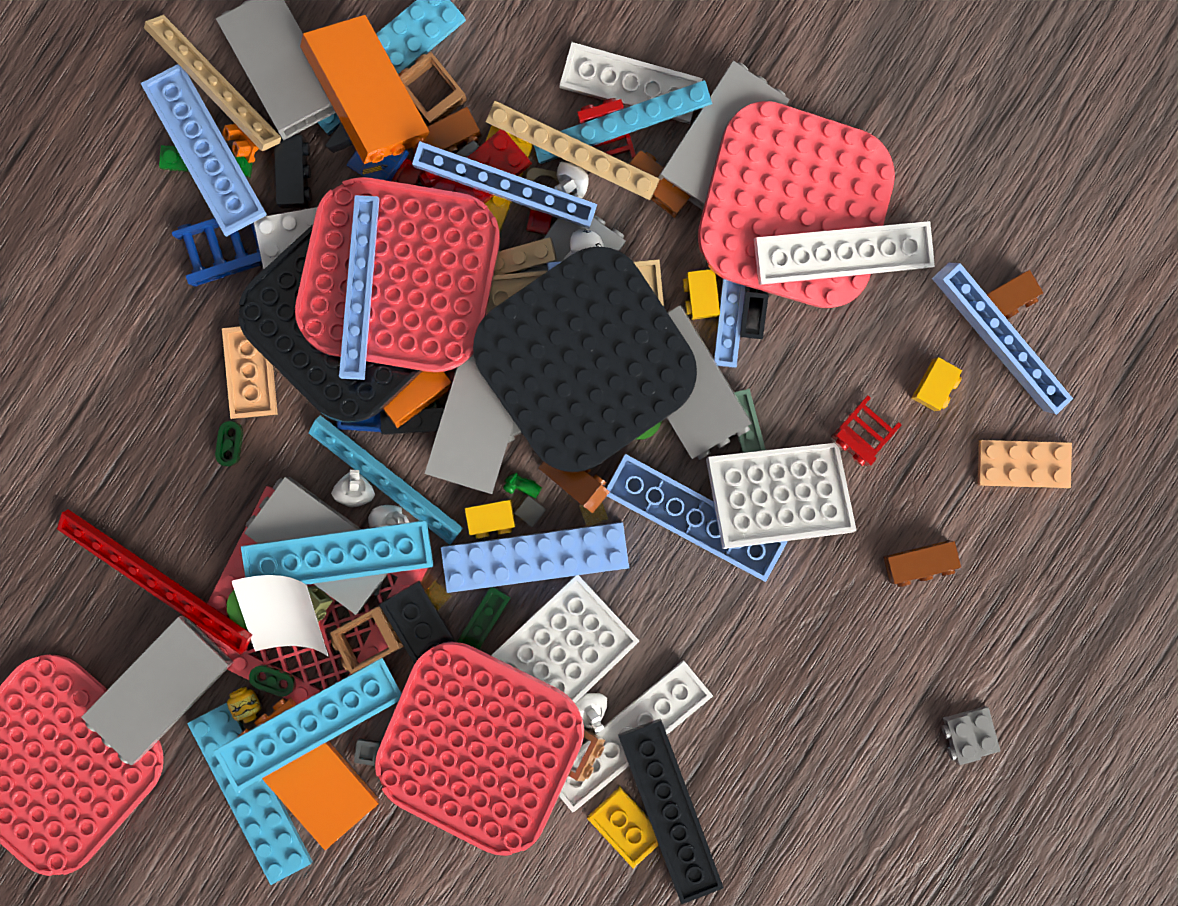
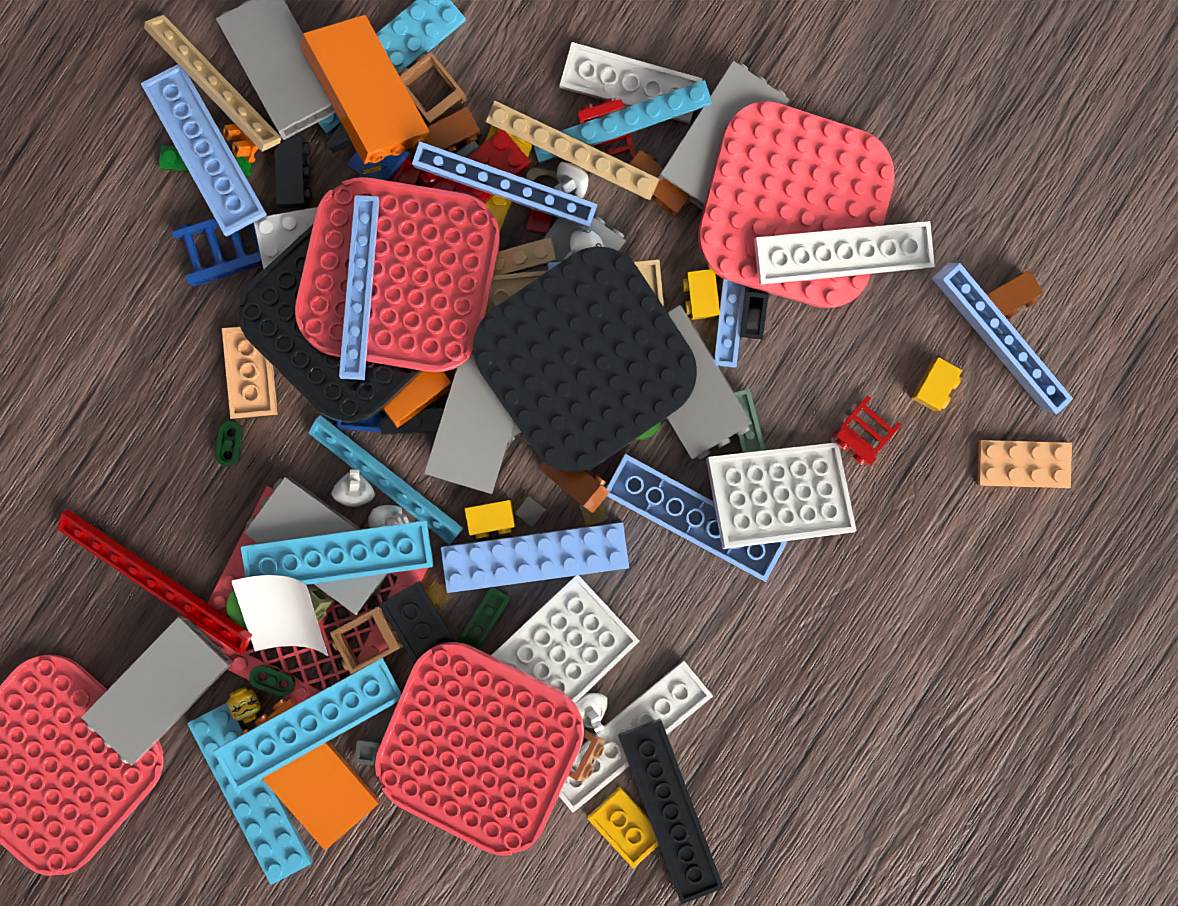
(524, 485): green arm -> none
(922, 563): dark orange brick -> none
(970, 735): light grey plate -> none

